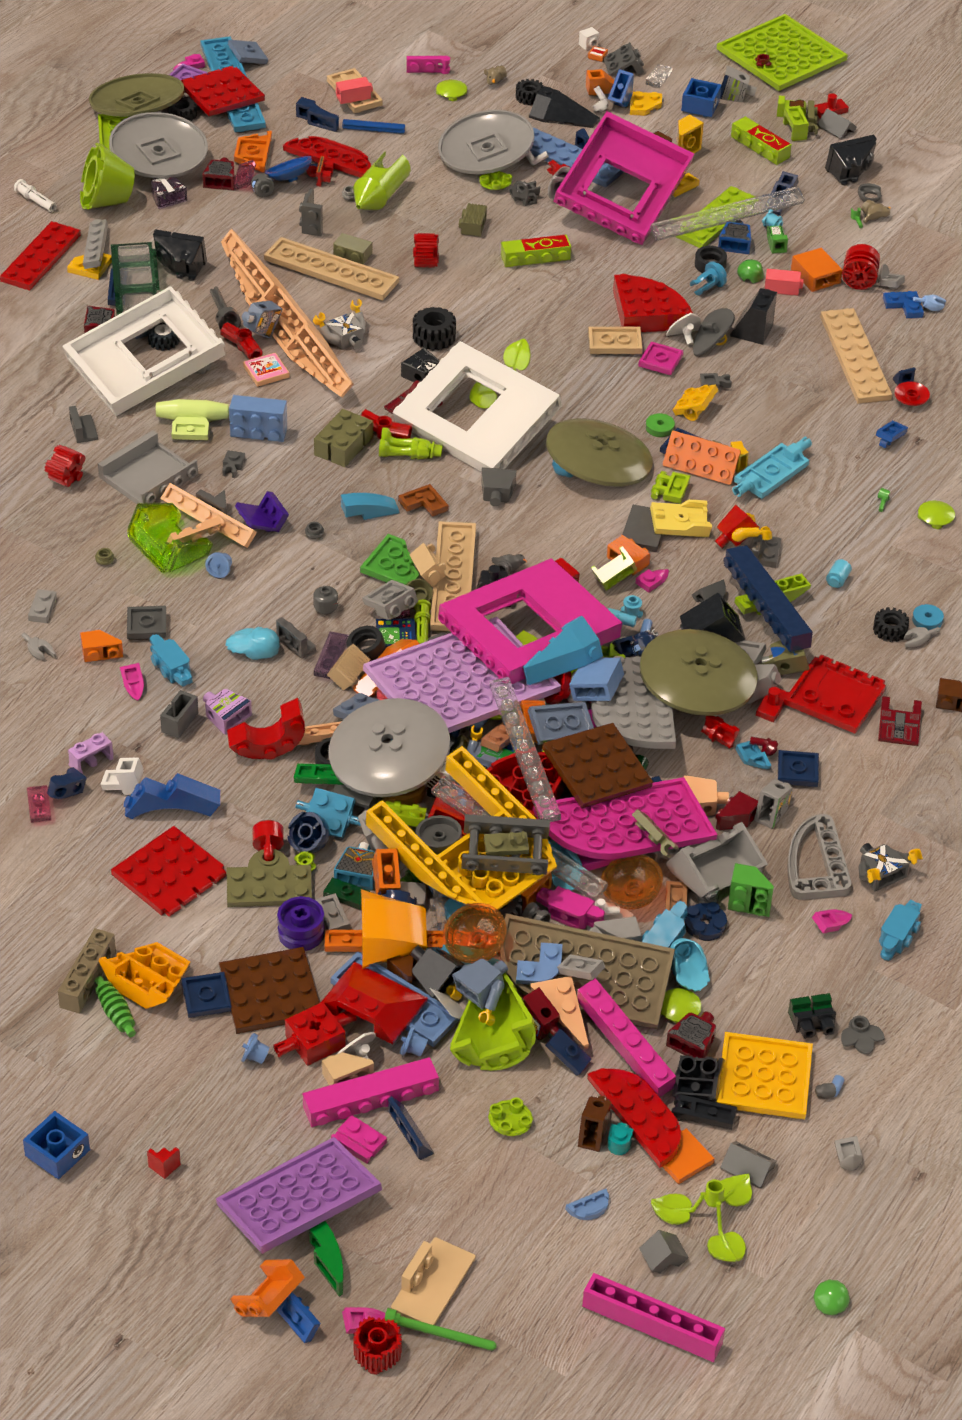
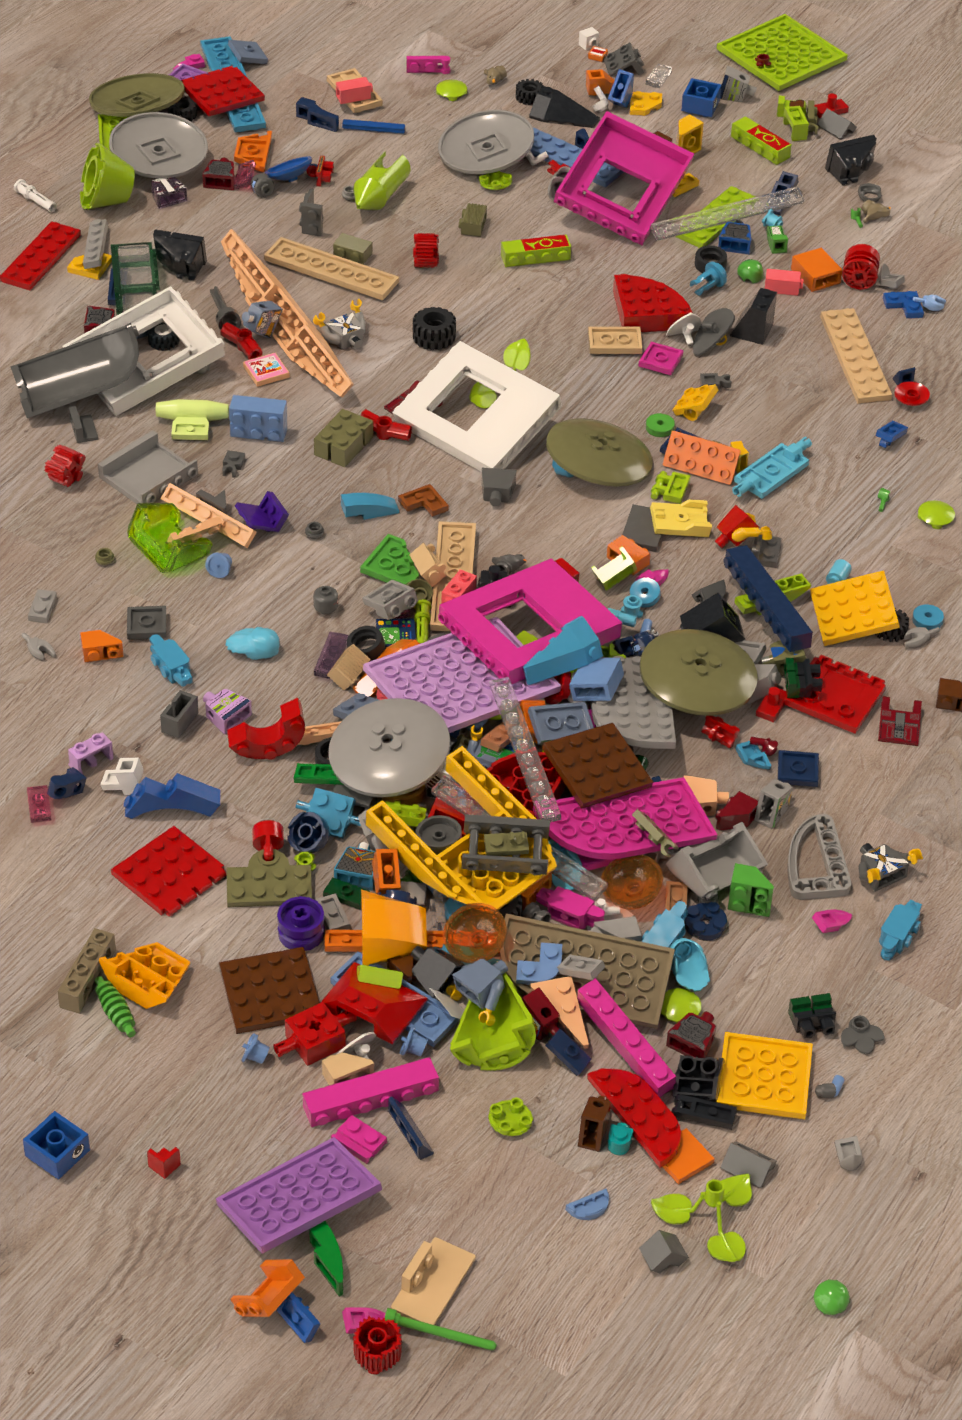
(77, 370): none -> dark grey panel
(133, 680): dark pink plate -> none
(206, 994): dark blue plate -> none
(293, 638): flat silver bracket -> none
(344, 157): red plate -> none
(379, 976): none -> lime slope
(413, 447): lime piece -> none
(418, 365): black torso -> none
(461, 584): none -> coral brick
(524, 191): dark grey piece -> none
(649, 585): none -> dark azure piece
(653, 1317): dark pink brick -> none
(801, 678): none -> hips
(854, 608): none -> yellow plate

